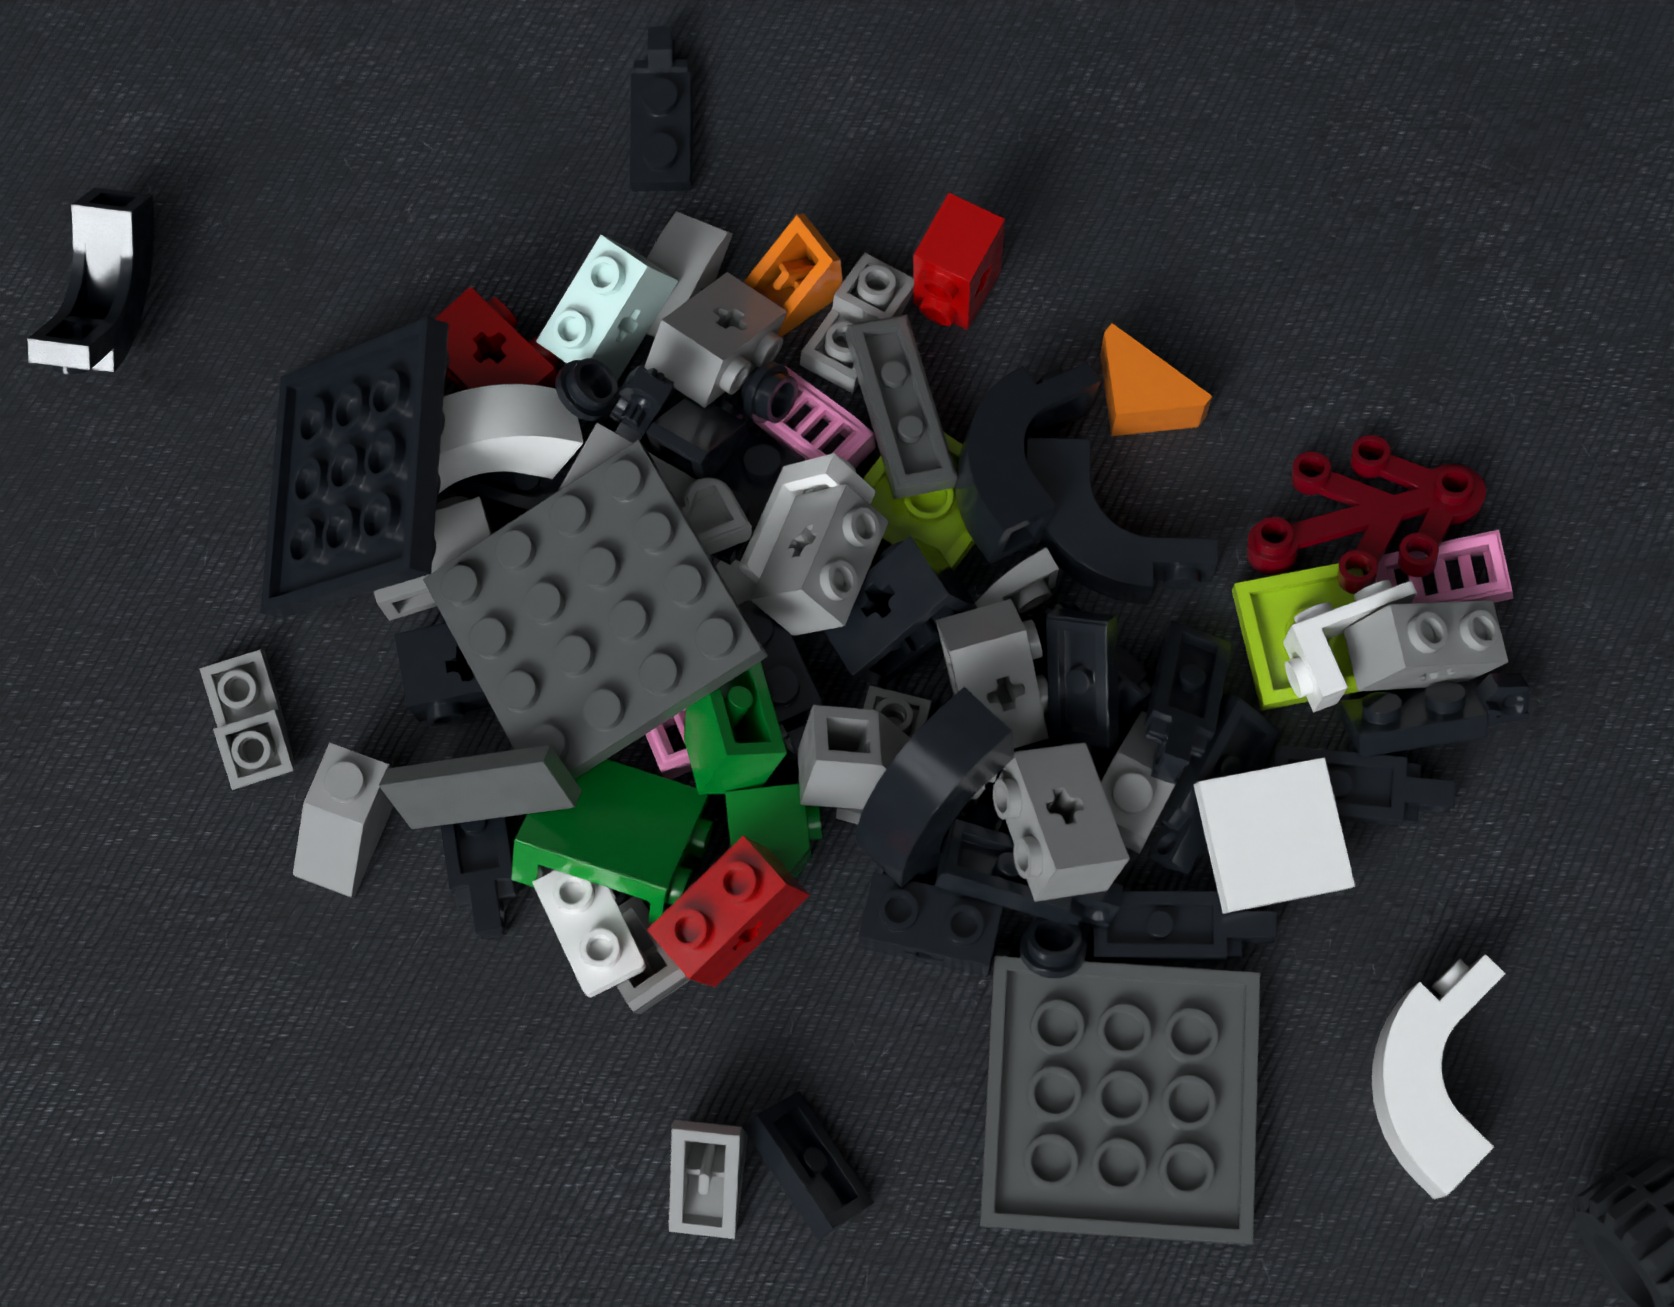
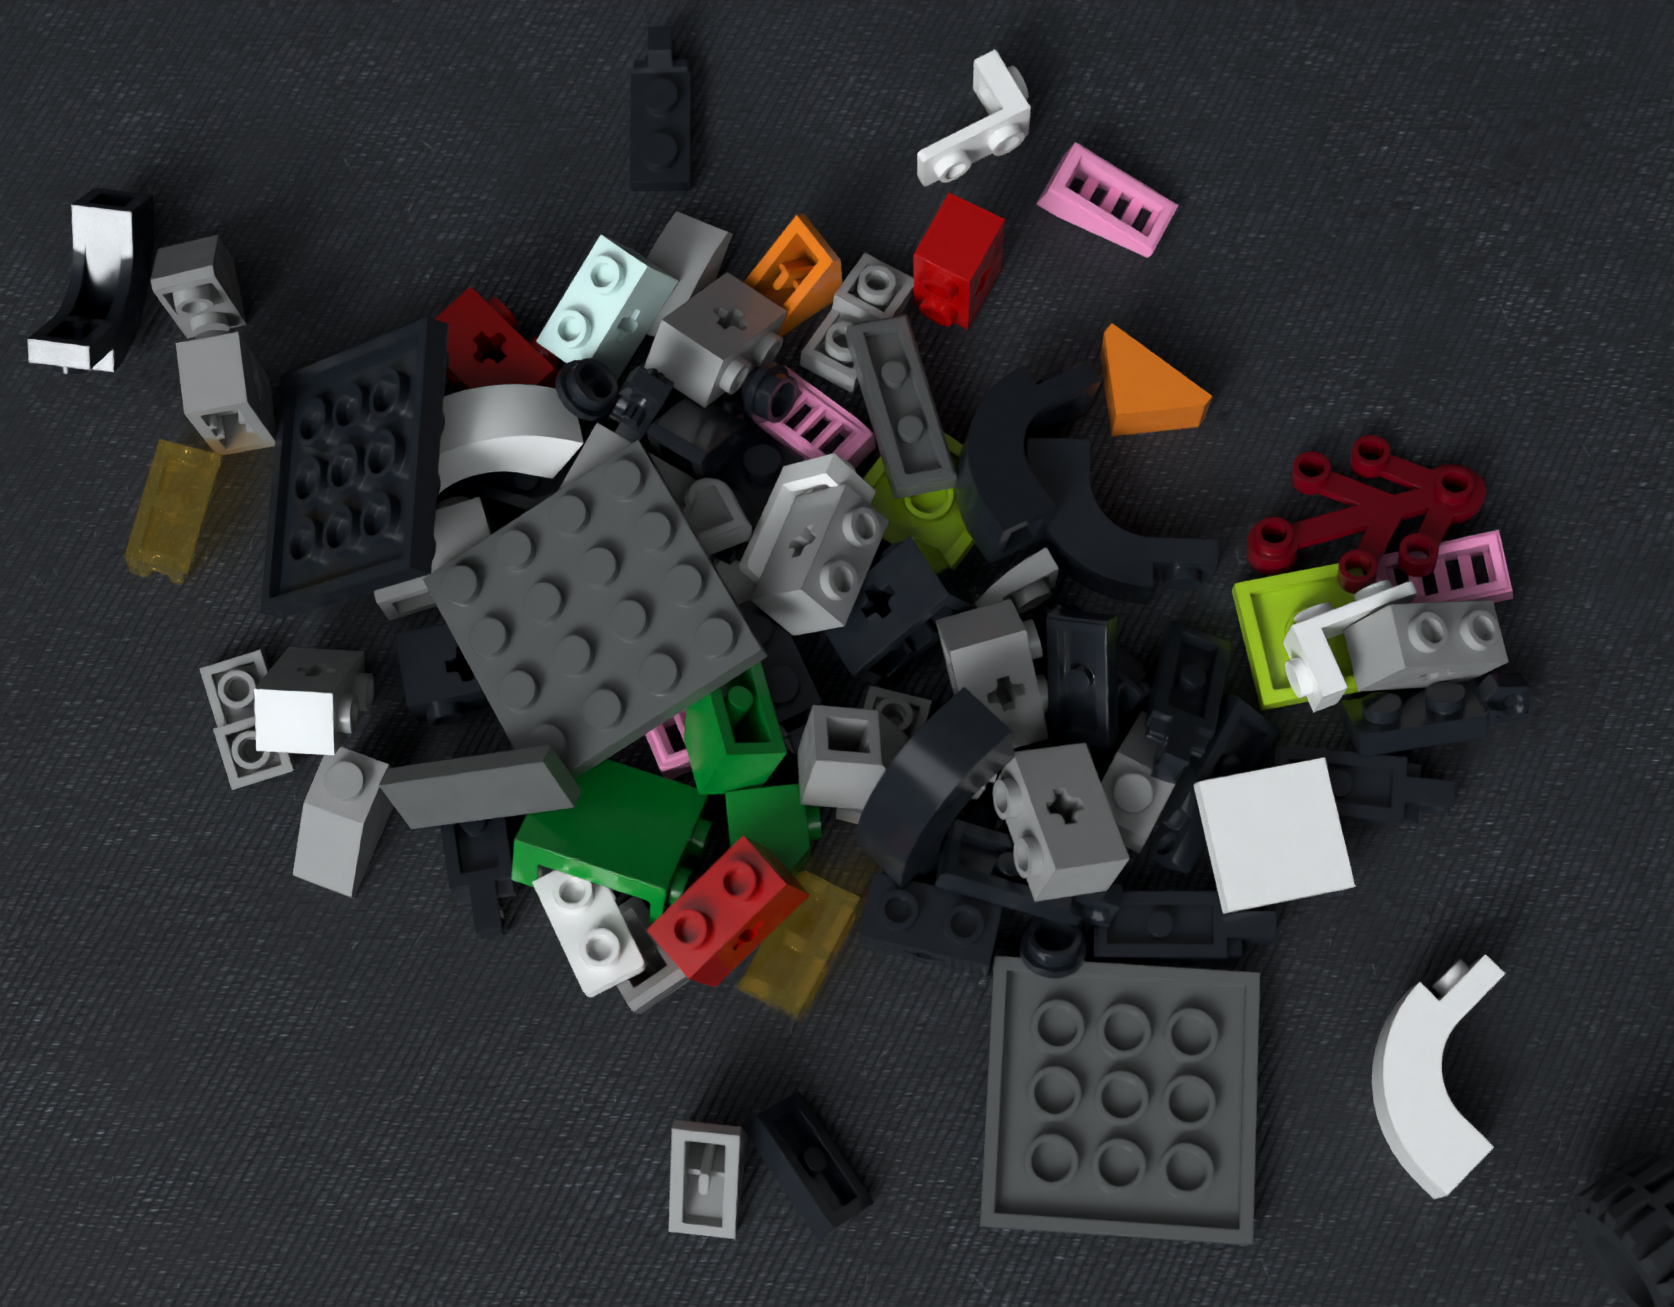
(172, 511): none -> clear yellow hinge
(199, 286): none -> light grey slope
(226, 392): none -> light grey brick
(311, 701): none -> light grey brick
(802, 948): none -> clear yellow hinge
(1004, 129): none -> white bracket
(1099, 173): none -> bright pink slope

